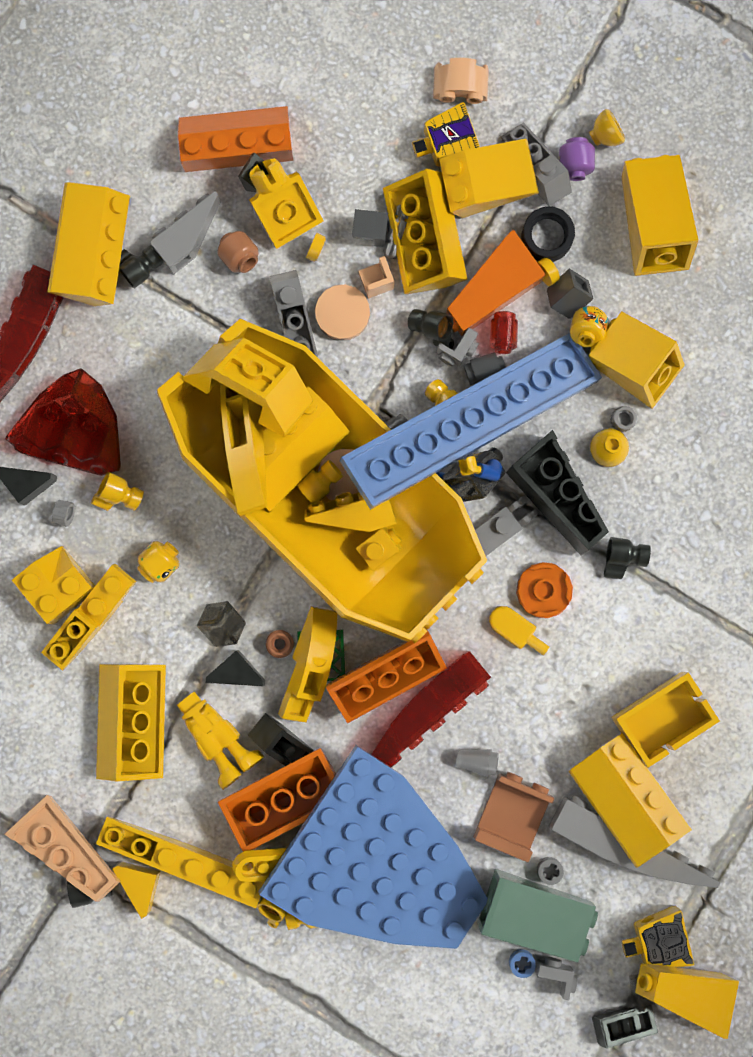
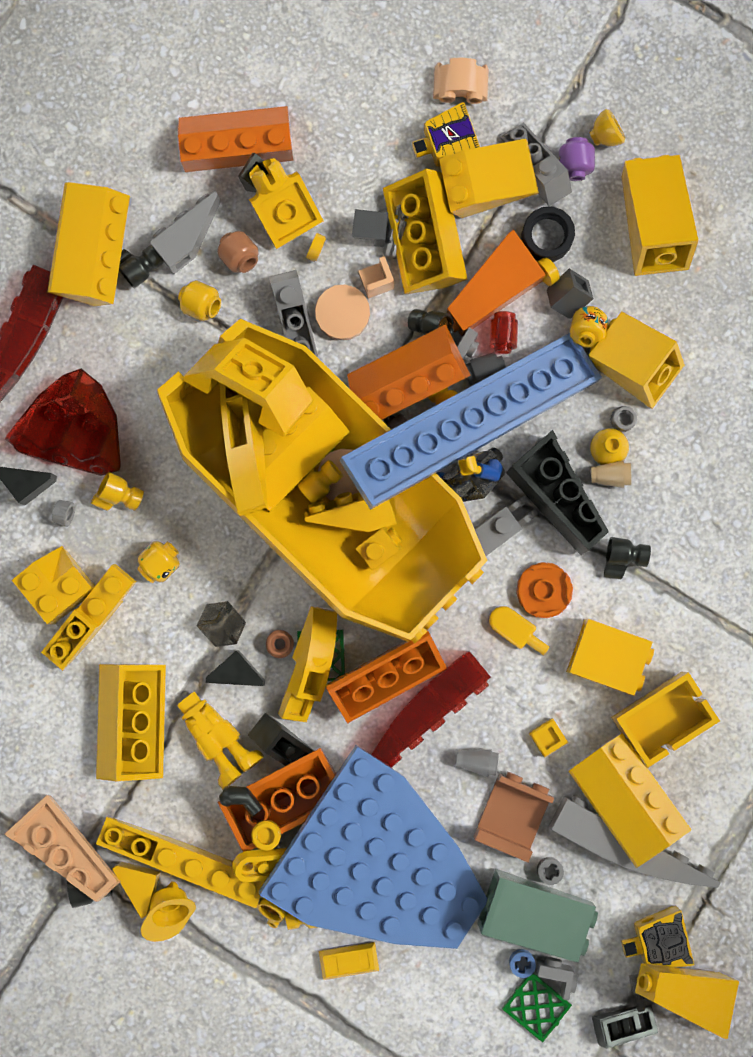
(167, 913): none -> yellow piece
(199, 300): none -> yellow head
(240, 796): none -> pearl dark grey arm
(266, 835): none -> yellow tile
(348, 960): none -> yellow tile
(409, 373): none -> orange slope
(548, 737): none -> yellow tile
(554, 1020): none -> green window
(610, 657): none -> yellow brick
(612, 474): none -> tan cone

